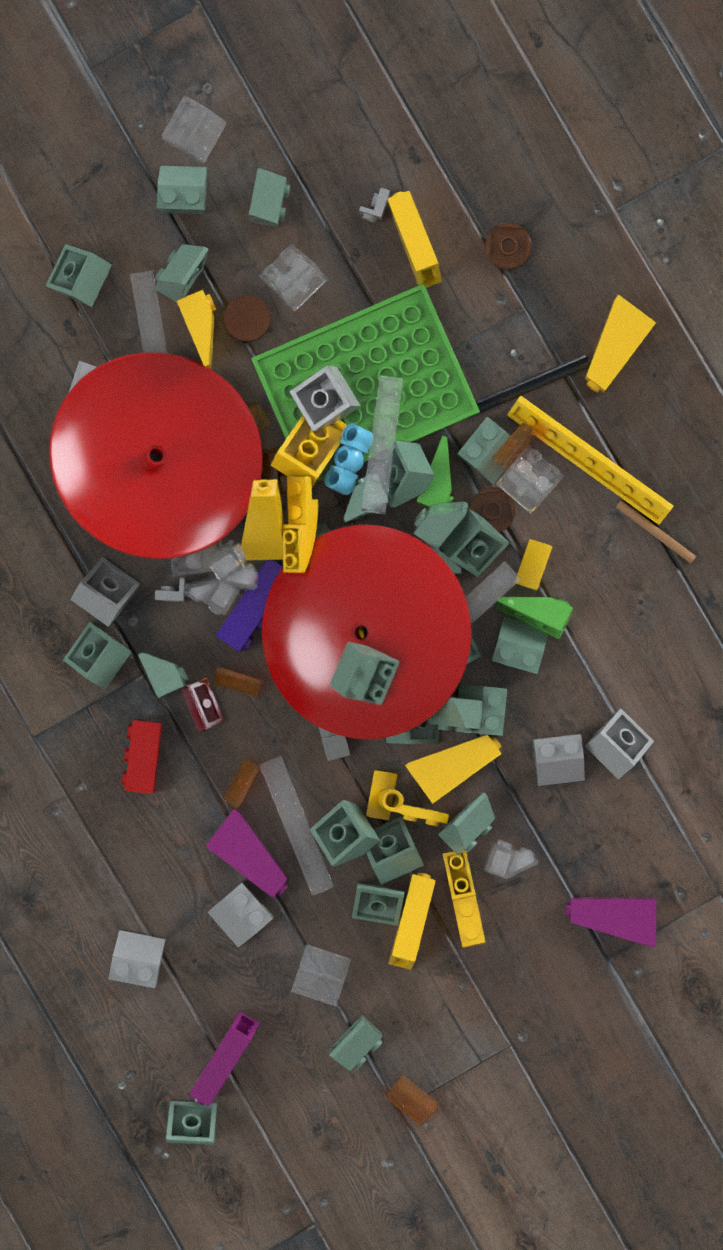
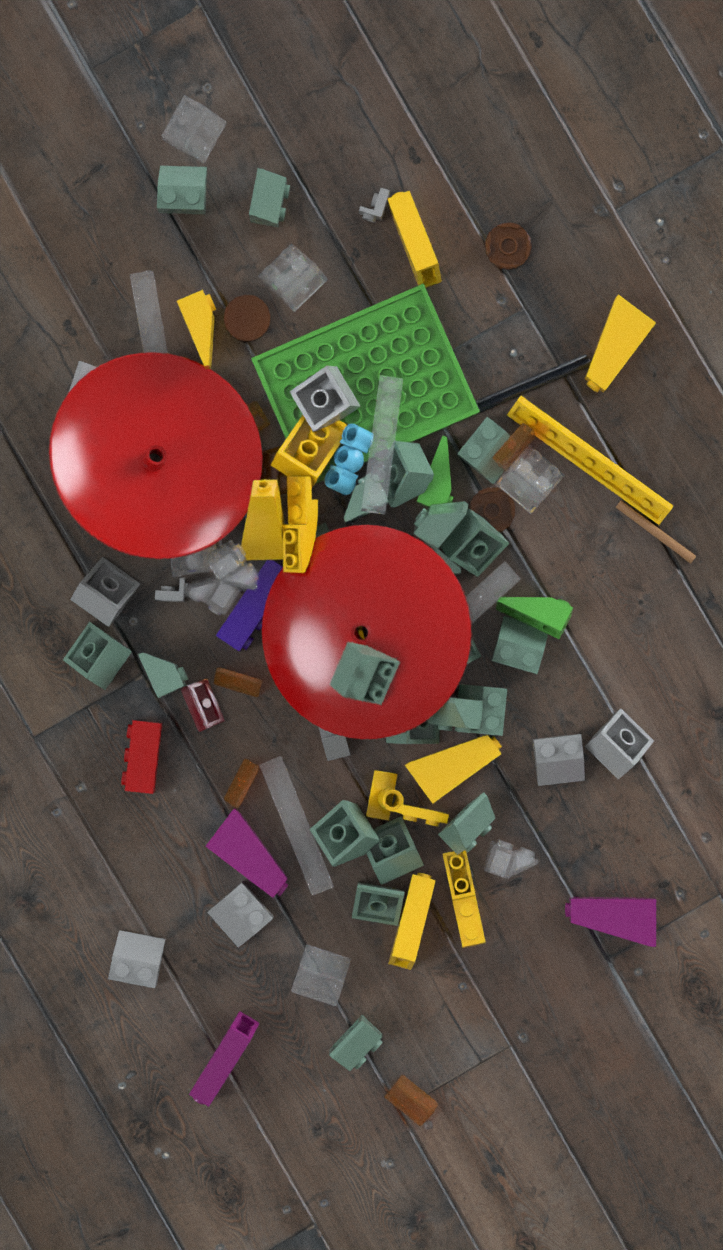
(78, 275): sand green slope -> none
(181, 271): sand green slope -> none
(191, 1123): sand green slope -> none
(533, 564): yellow slope -> none

